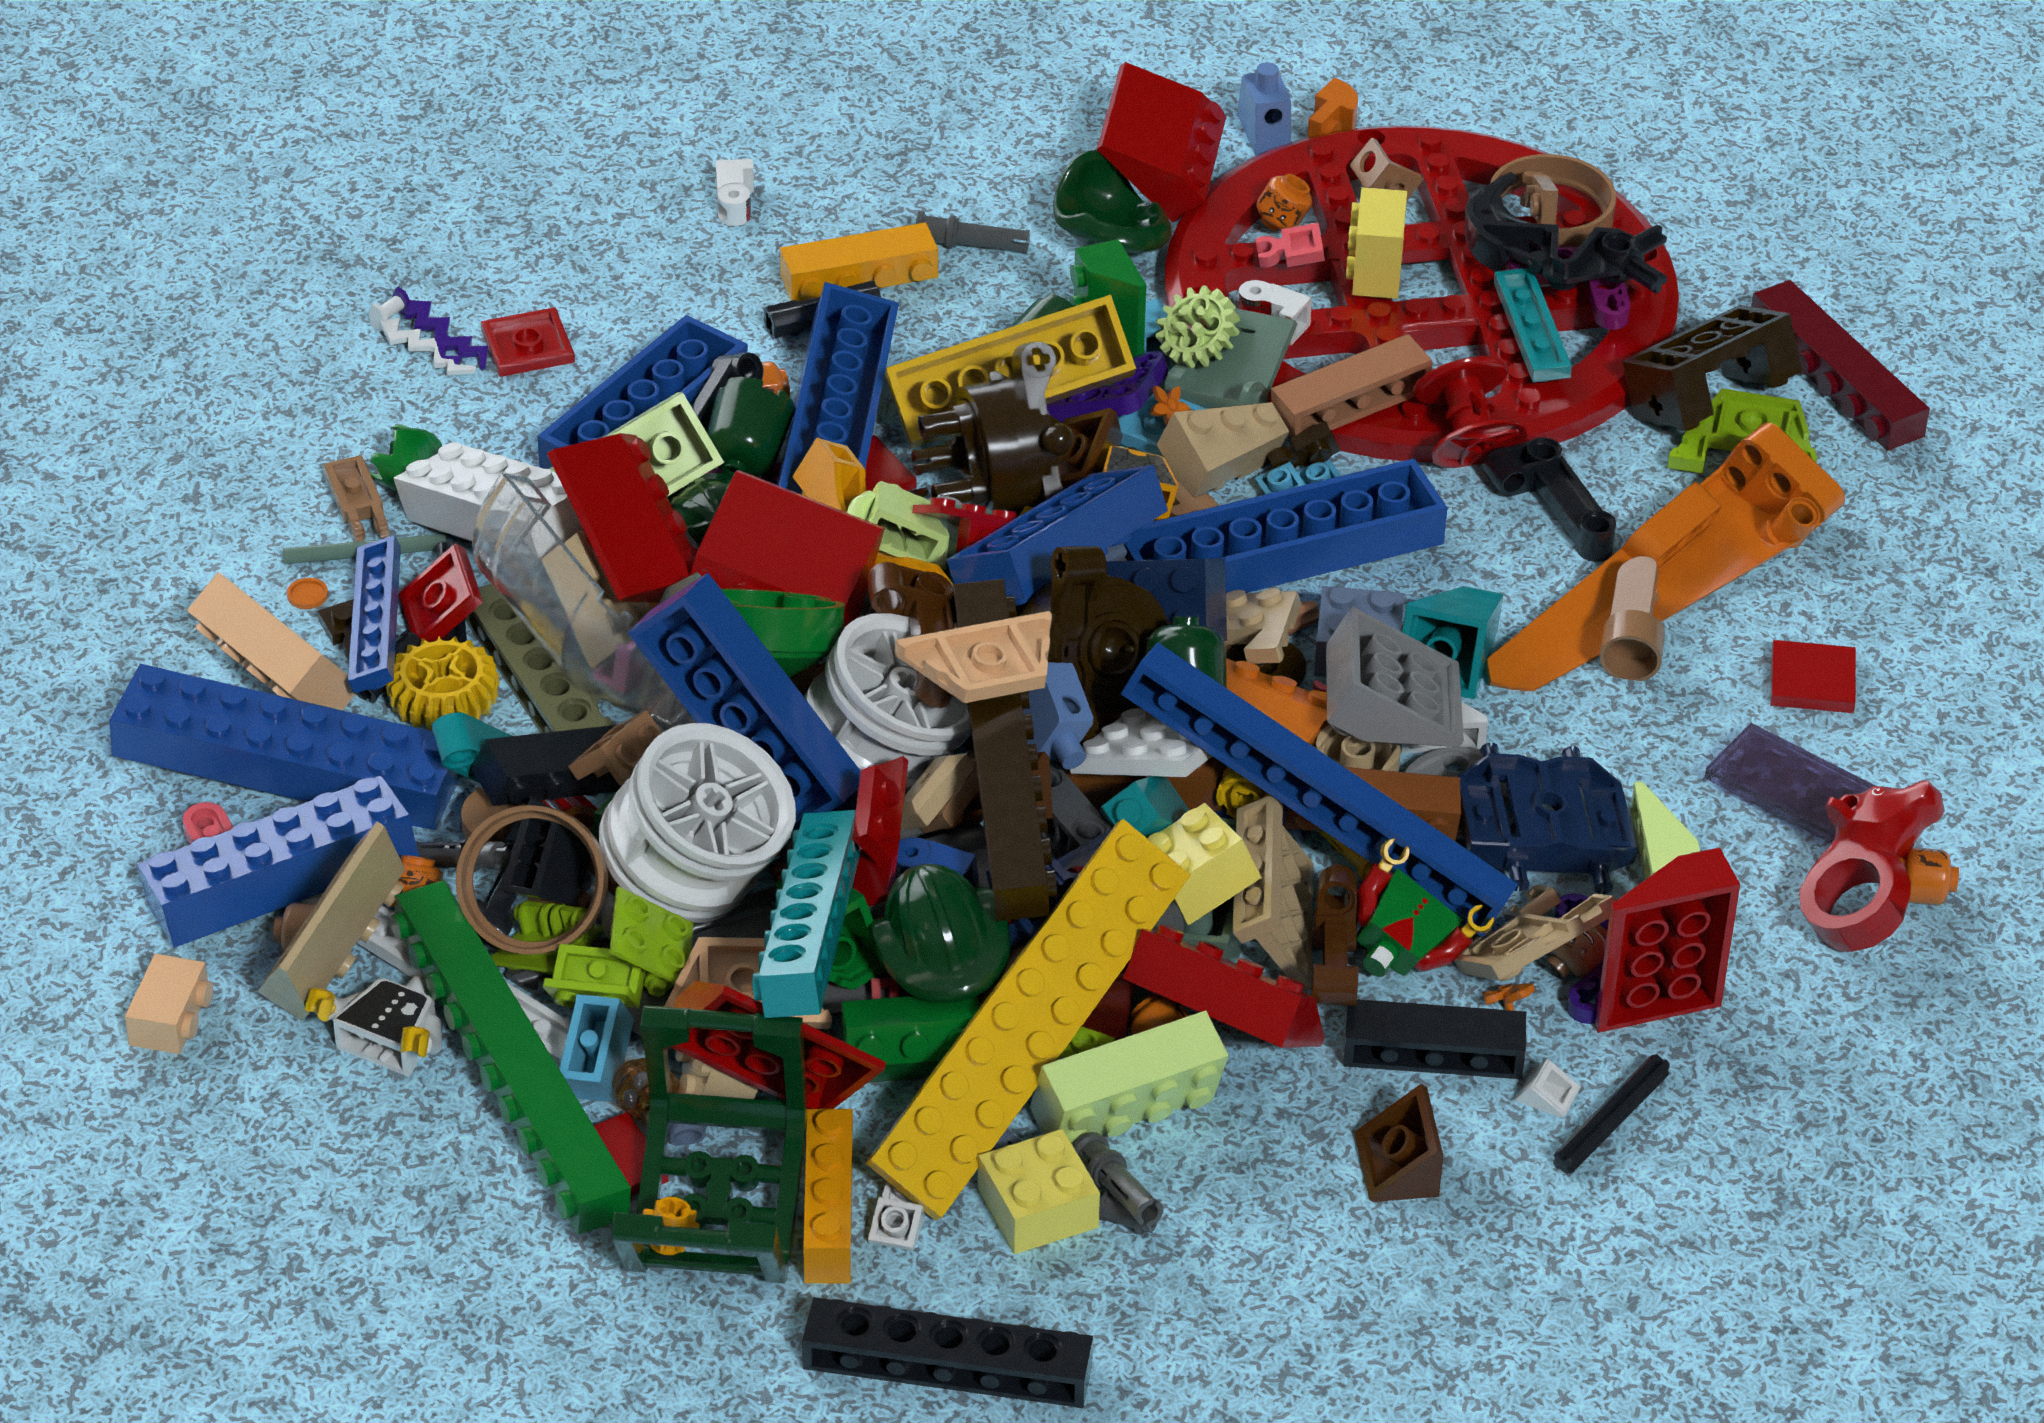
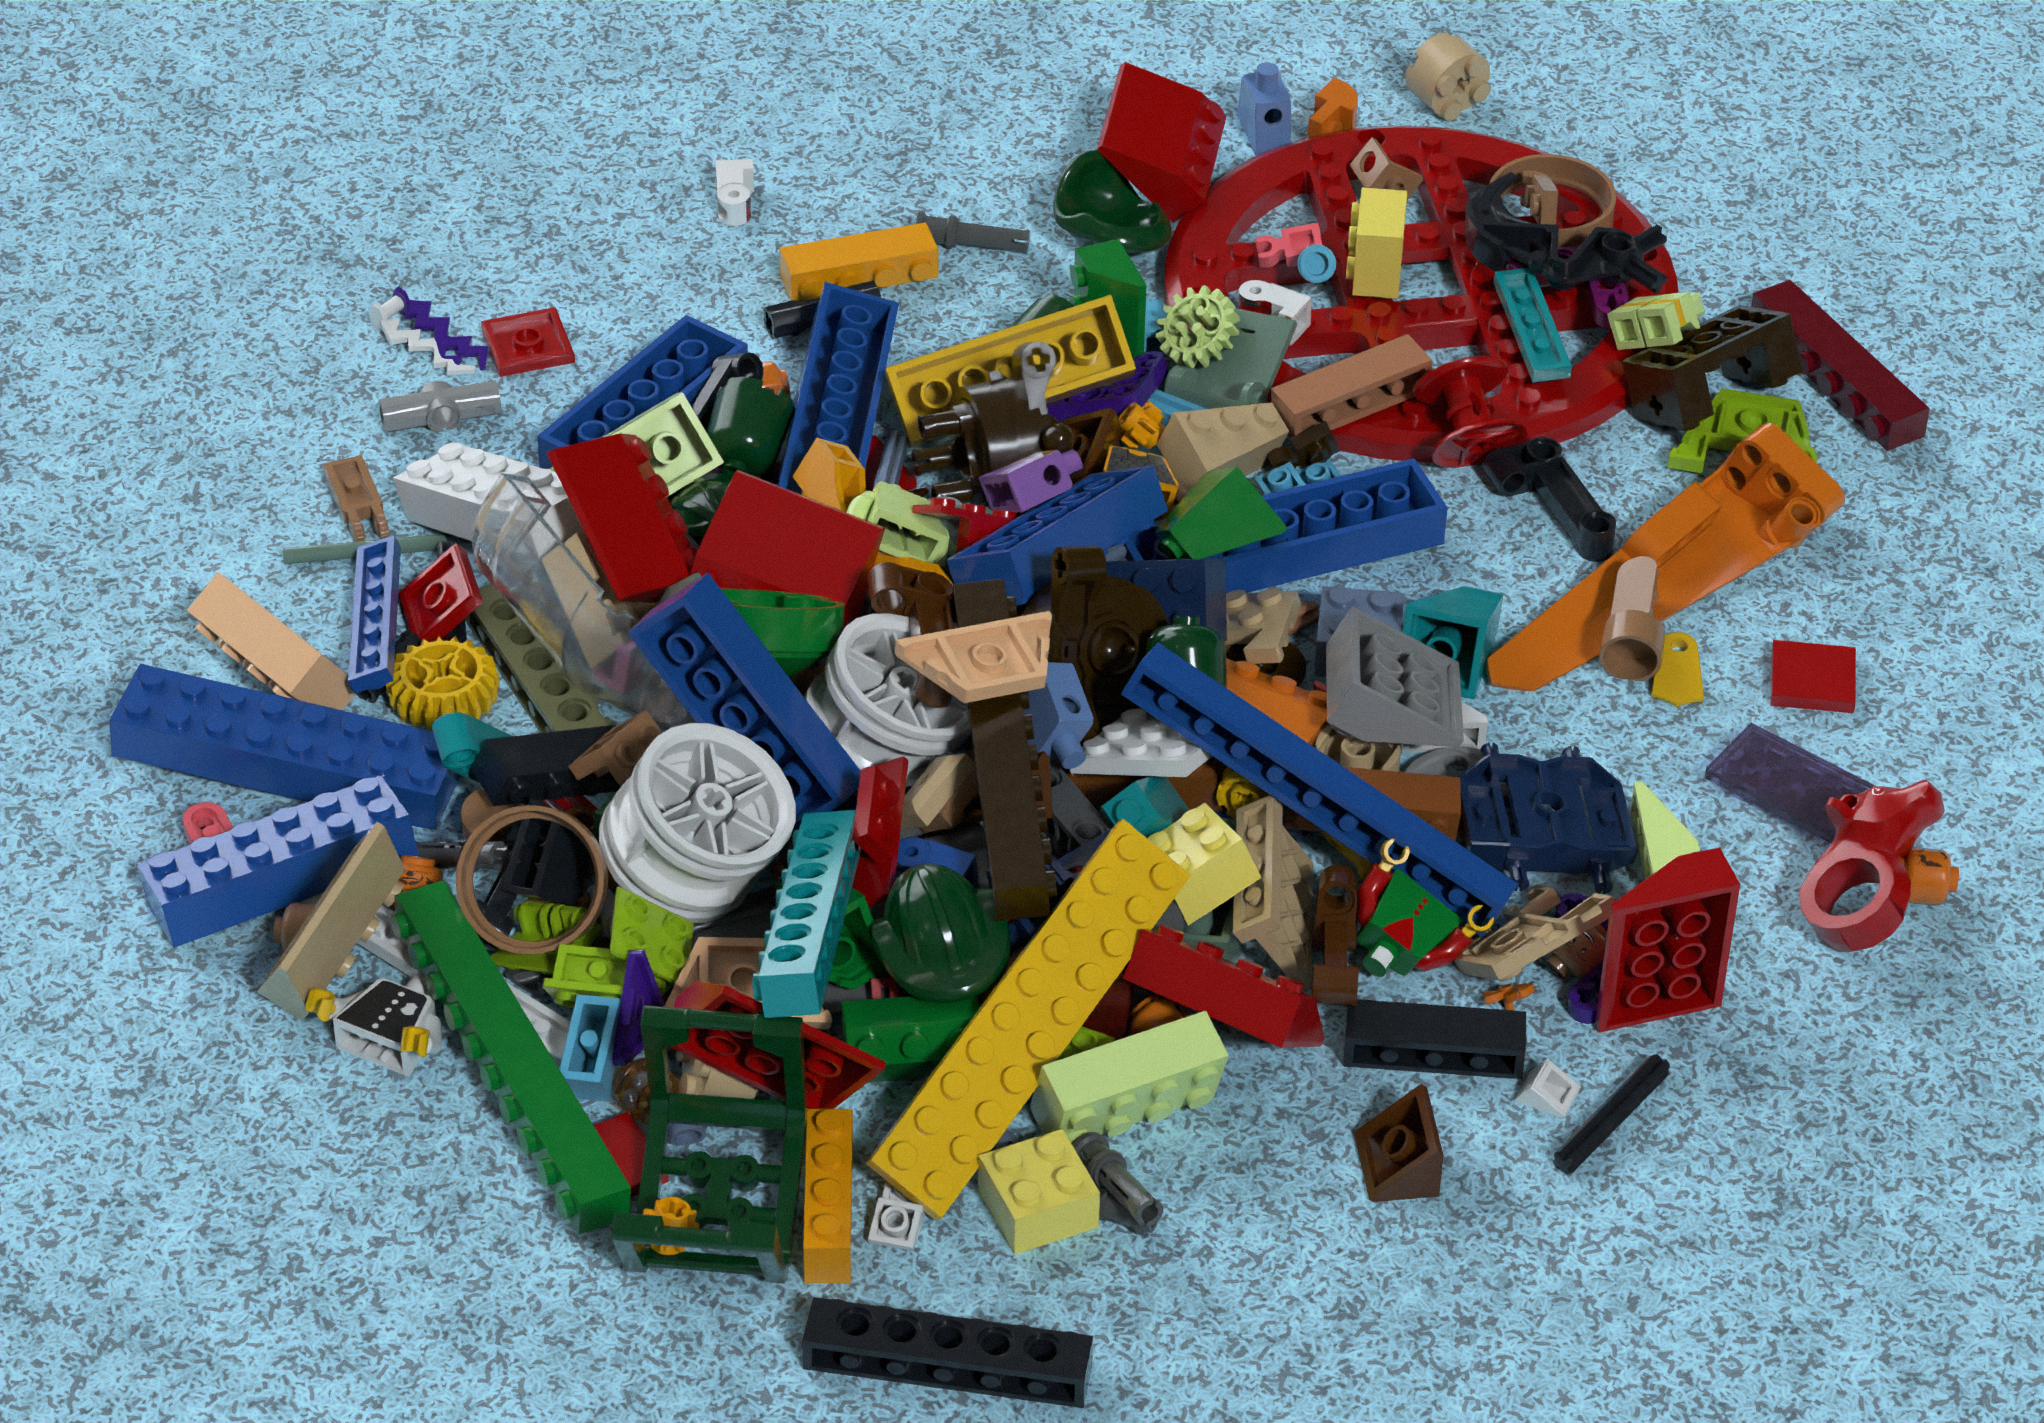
(168, 1004): light nougat brick -> none
(307, 593): orange piece -> none
(337, 624): dark brown plate -> none
(407, 447): green hair -> none
(439, 406): none -> light grey piece
(638, 990): none -> dark purple tile
(892, 459): none -> sand blue axle
(1031, 480): none -> medium lavender torso
(1141, 425): none -> light orange gear
(1167, 403): orange plant -> none
(1217, 517): none -> green slope
(1284, 202): orange head -> none
(1316, 263): none -> medium azure tile
(1448, 75): none -> tan brick
(1655, 320): none -> yellowish green hips
(1680, 672): none -> yellow piece

